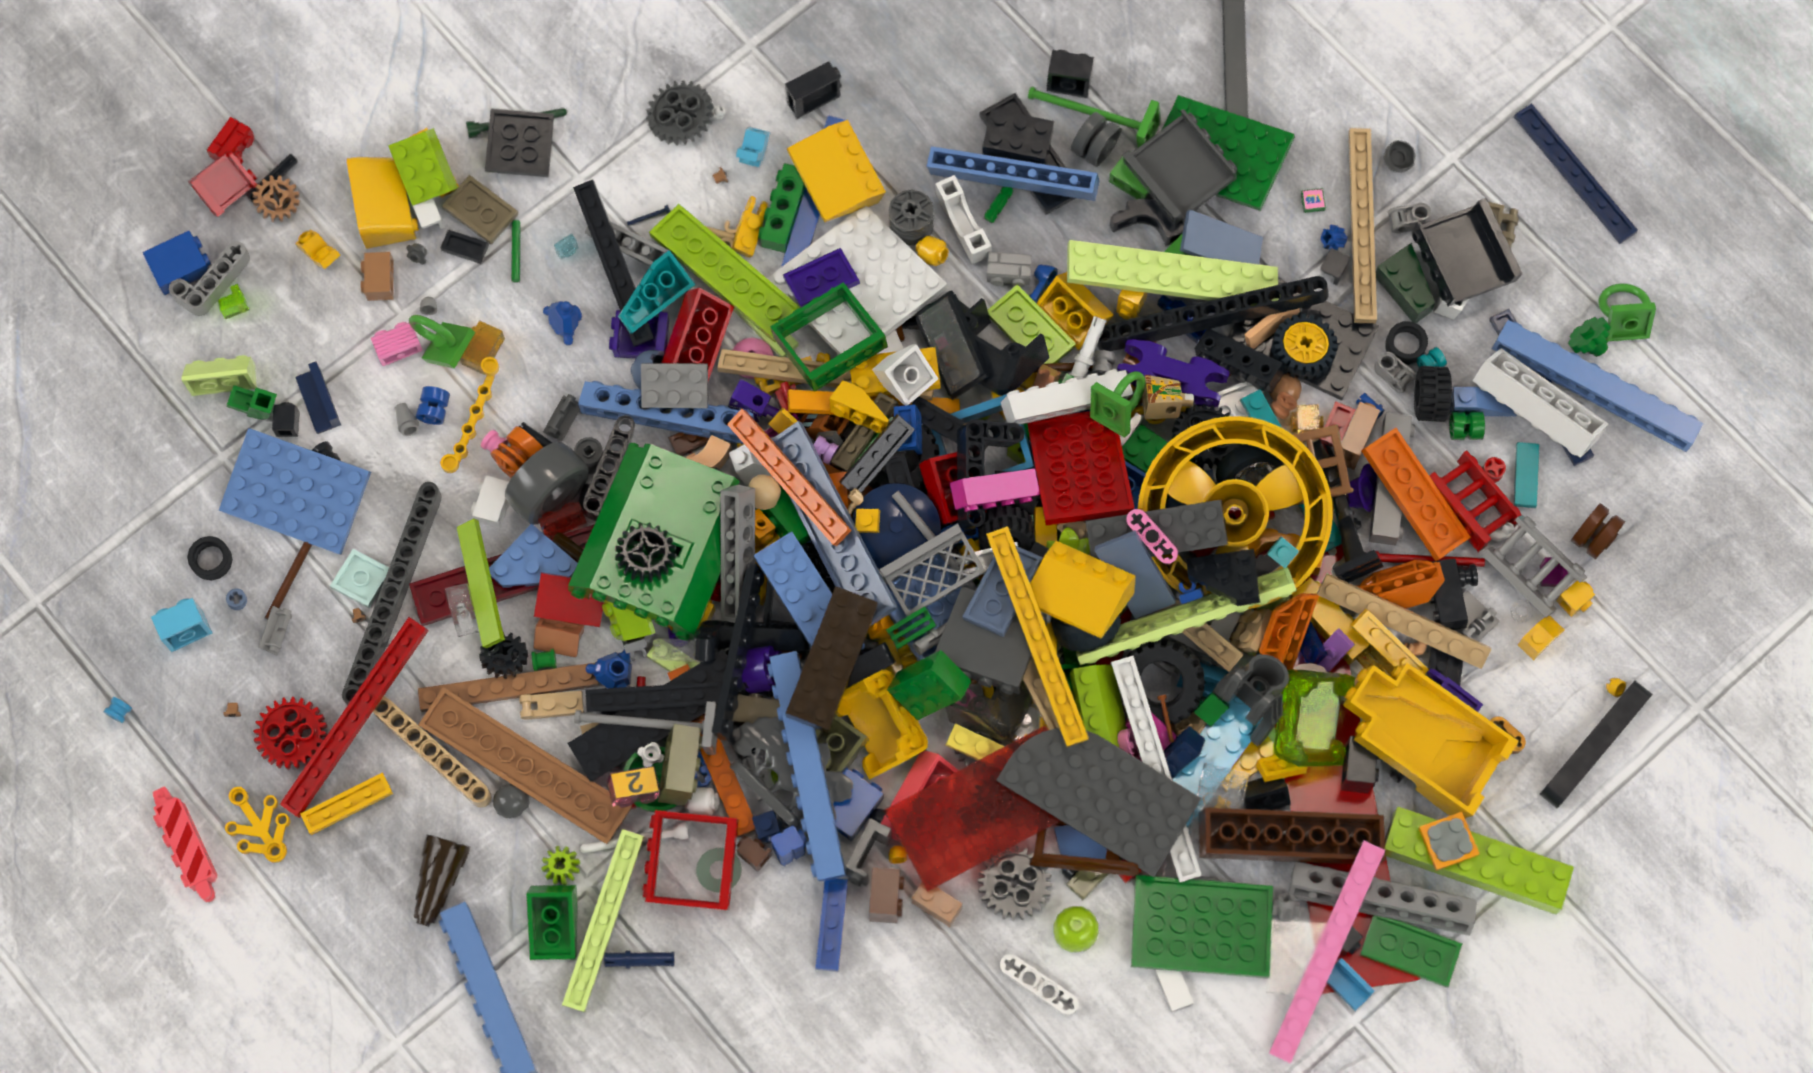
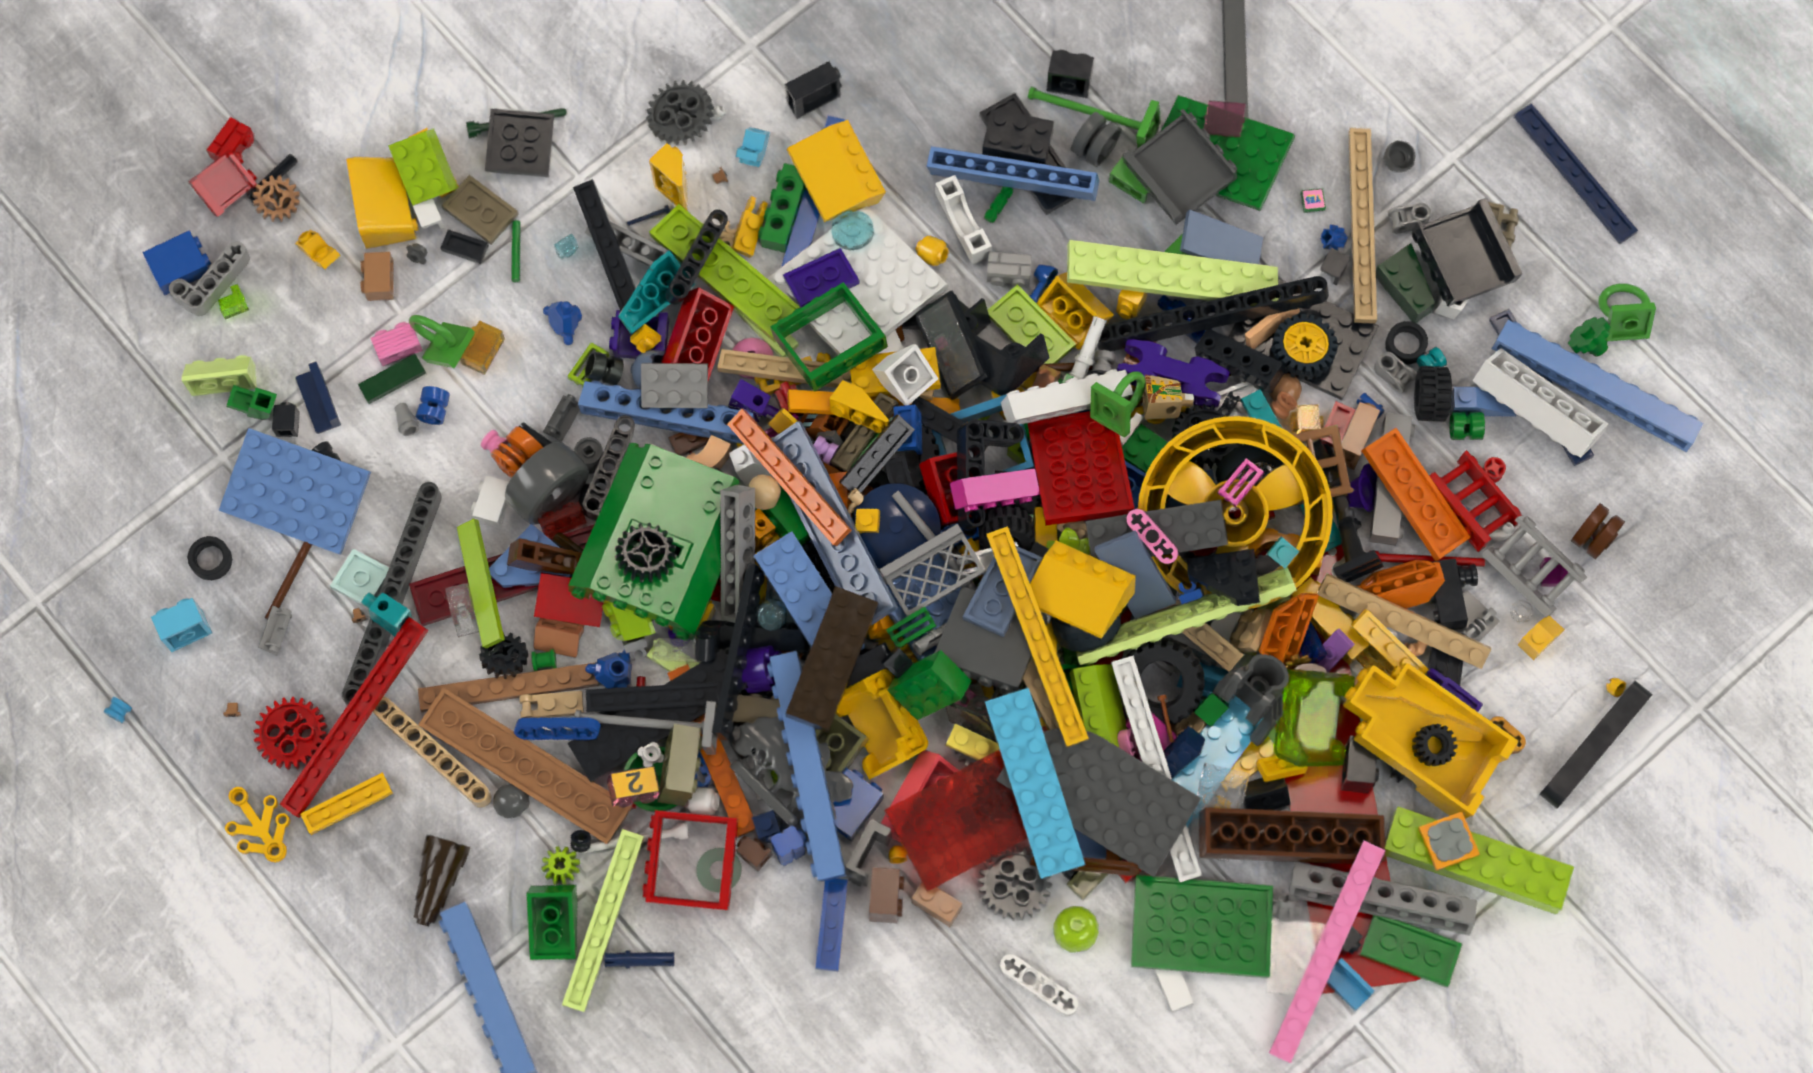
(186, 844): coral hinge -> none
(231, 594): sand blue bush -> none
(386, 612): none -> teal torso
(391, 378): none -> dark green tile
(428, 306): light grey hinge -> none
(451, 462): yellow bar -> none
(542, 557): none -> reddish brown slope
(579, 380): none -> lime tile
(581, 728): none -> blue beam
(581, 835): none -> black bush
(604, 368): none -> pearl dark grey wheel
(645, 338): none -> yellow tile
(669, 174): none -> yellow slope
(698, 247): none -> black beam
(772, 614): none -> clear light blue head
(852, 230): none -> clear light blue tile
(877, 815): black hinge -> none
(897, 662): none -> black plate
(907, 226): dark grey wheel -> none
(1034, 783): none -> medium azure plate
(1147, 212): black arch -> none
(1224, 118): none -> clear pink piece
(1229, 497): none -> dark pink tile
(1230, 402): none -> black bush
(1296, 661): none -> pearl gold plant
(1422, 745): none -> black tyre
(1526, 475): teal tile -> none
(1576, 598): yellow brick -> none

